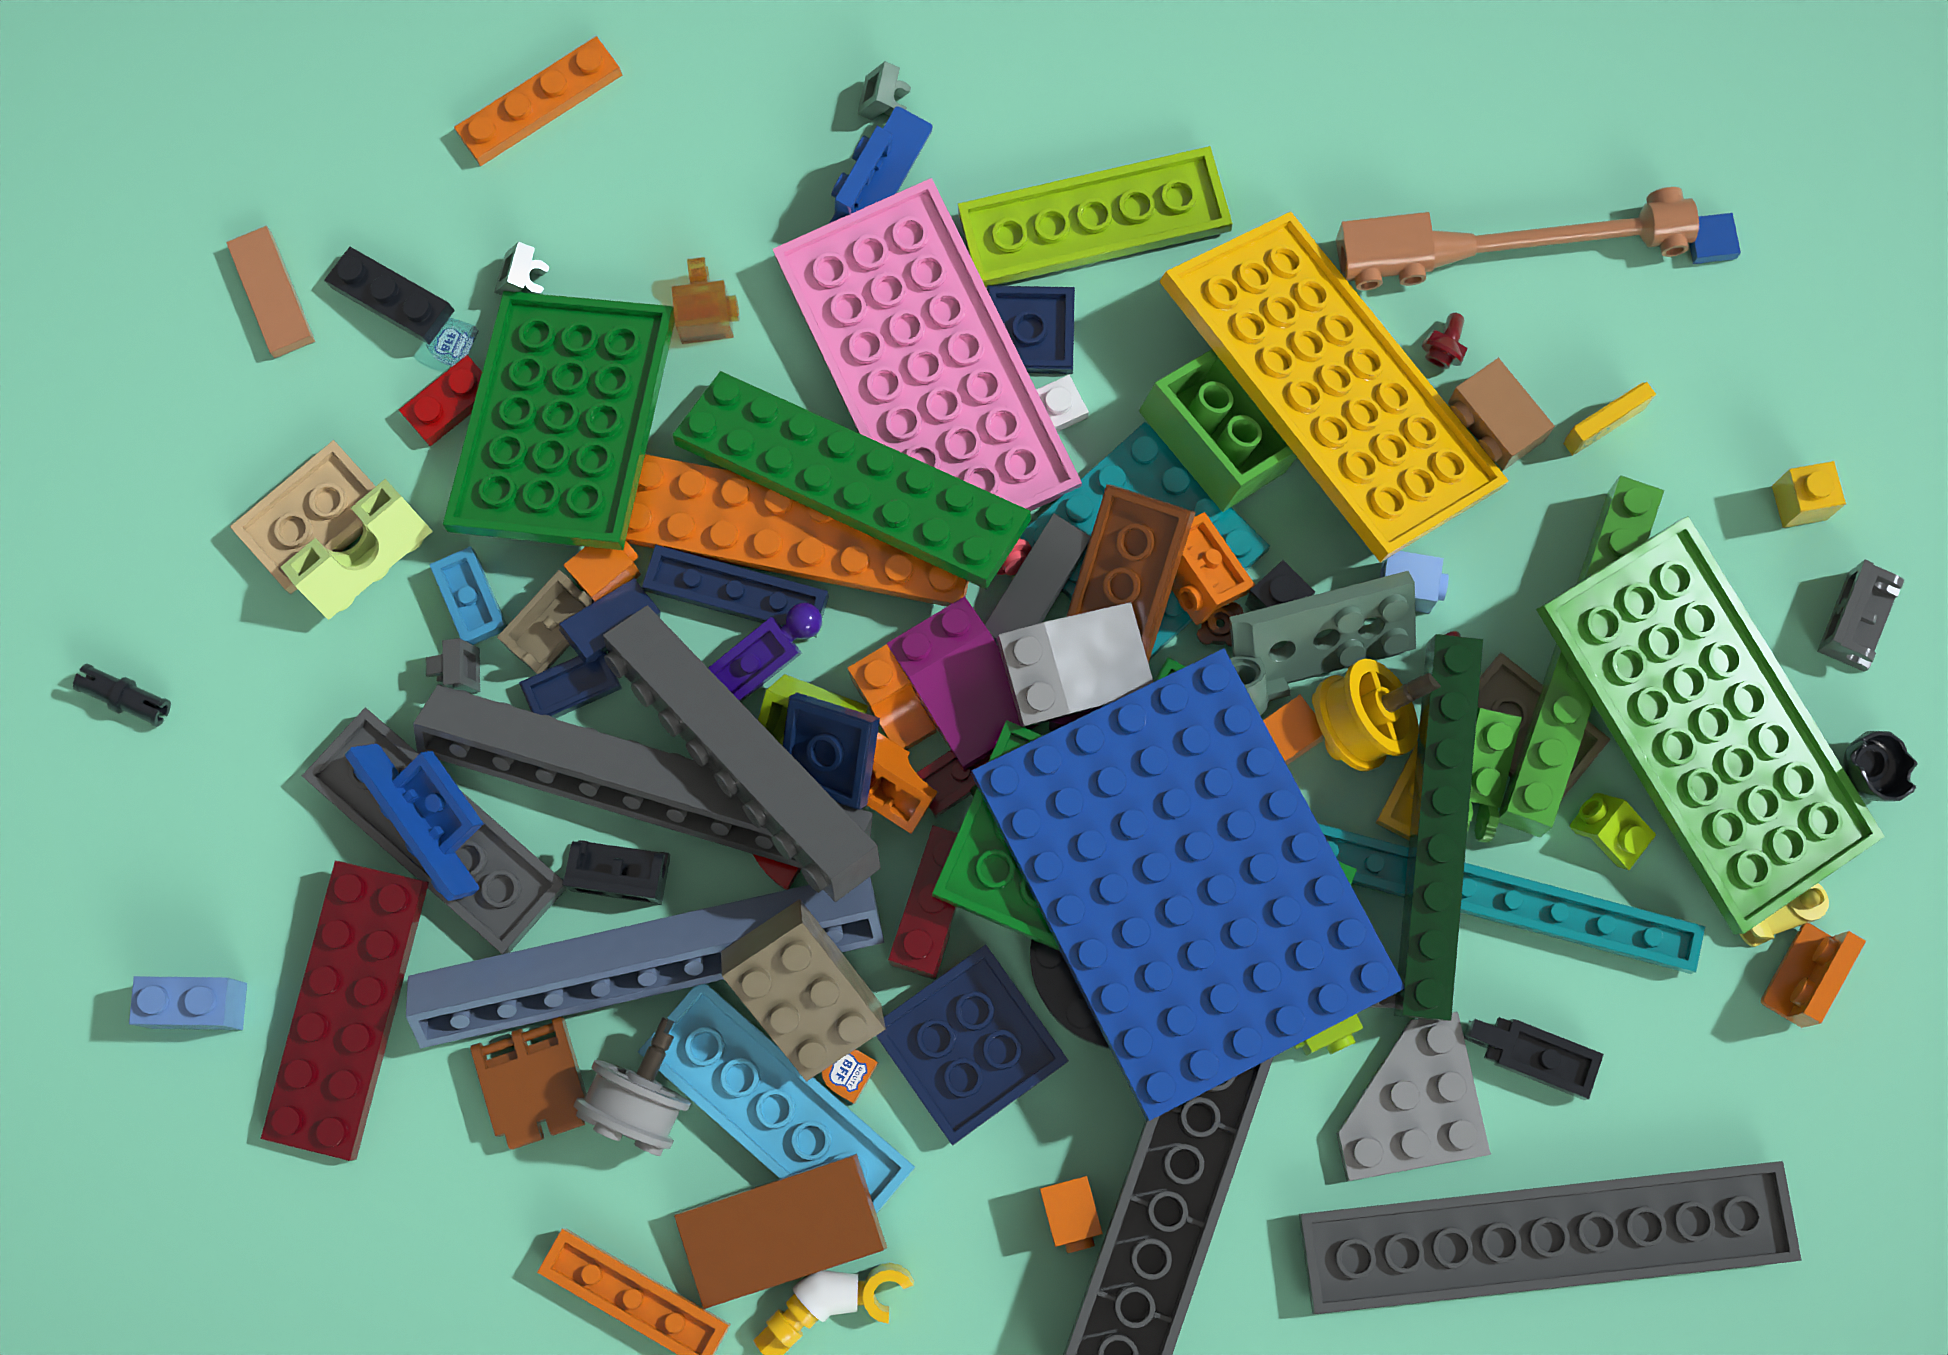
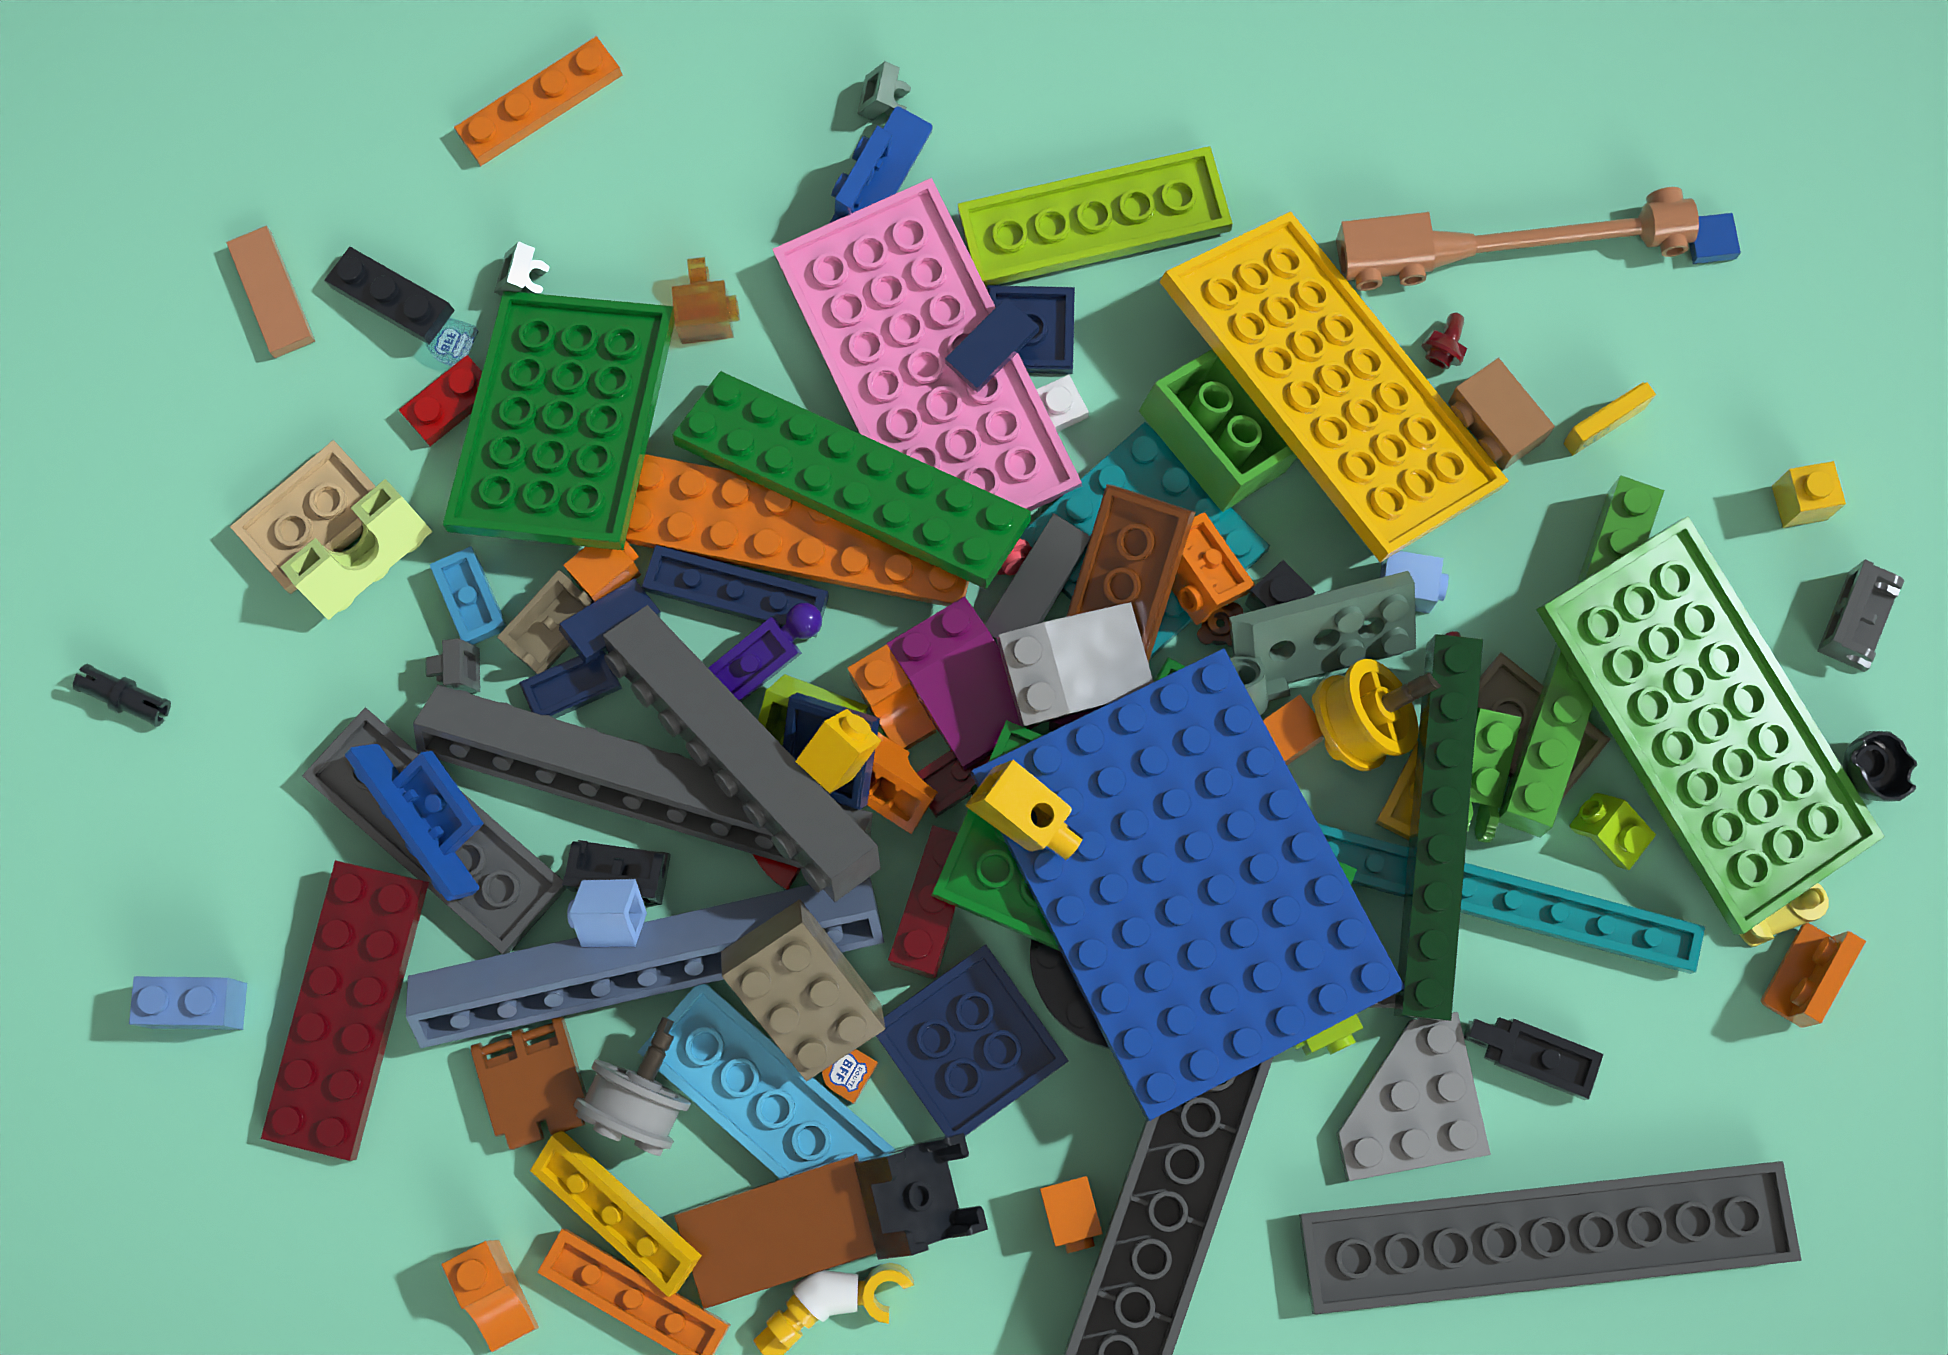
(490, 1293): none -> orange arch
(607, 913): none -> light blue brick
(615, 1213): none -> yellow plate
(838, 750): none -> yellow brick
(914, 1197): none -> black panel
(992, 344): none -> dark blue tile
(1007, 803): none -> yellow torso

